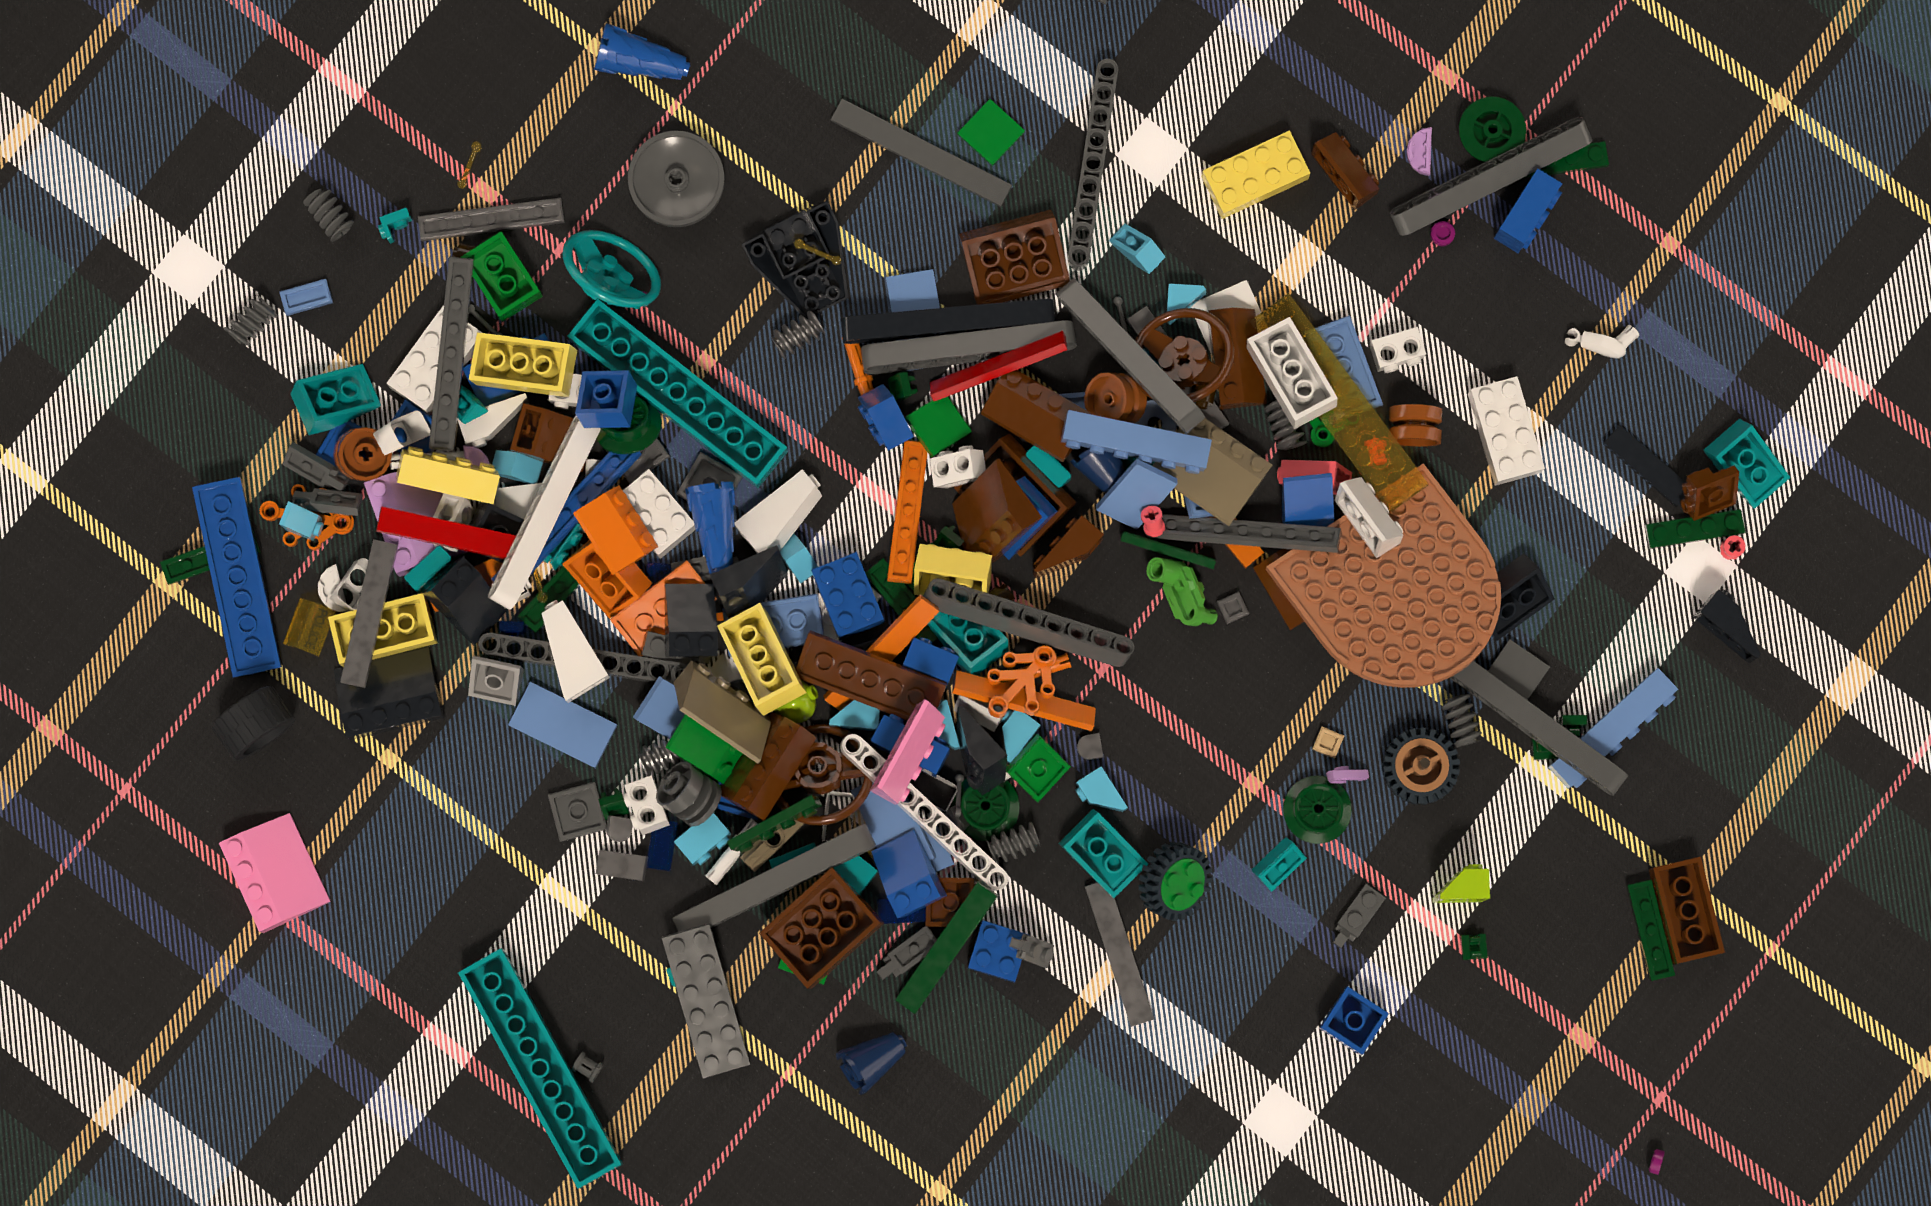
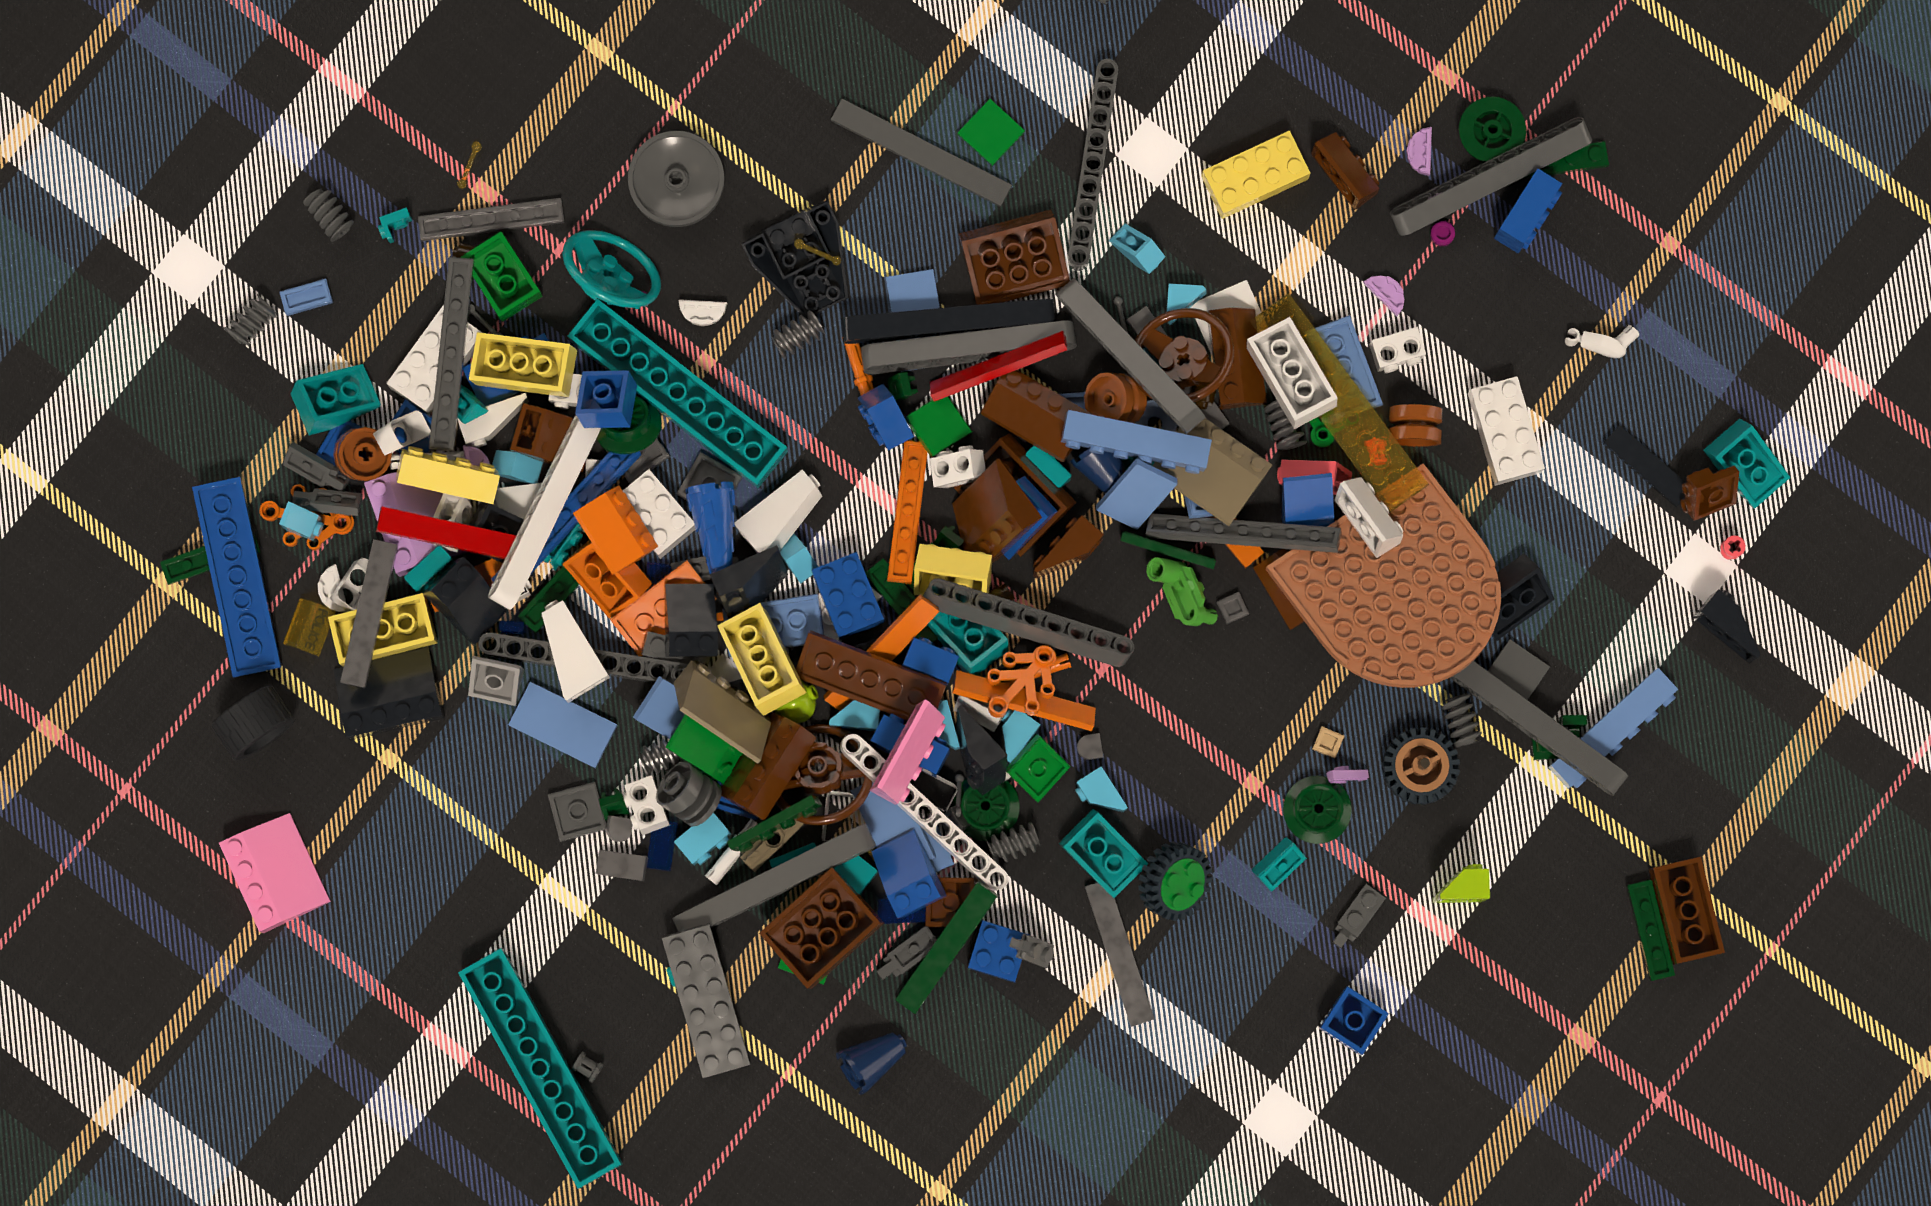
(542, 597): clear yellow hinge -> none
(636, 56): blue cone -> none
(702, 312): none -> white plate
(1152, 520): coral bush -> none
(1387, 291): none -> lavender plate
(1473, 947): dark green tile -> none
(1656, 1161): magenta tile -> none
(1689, 531): dark green plate -> none

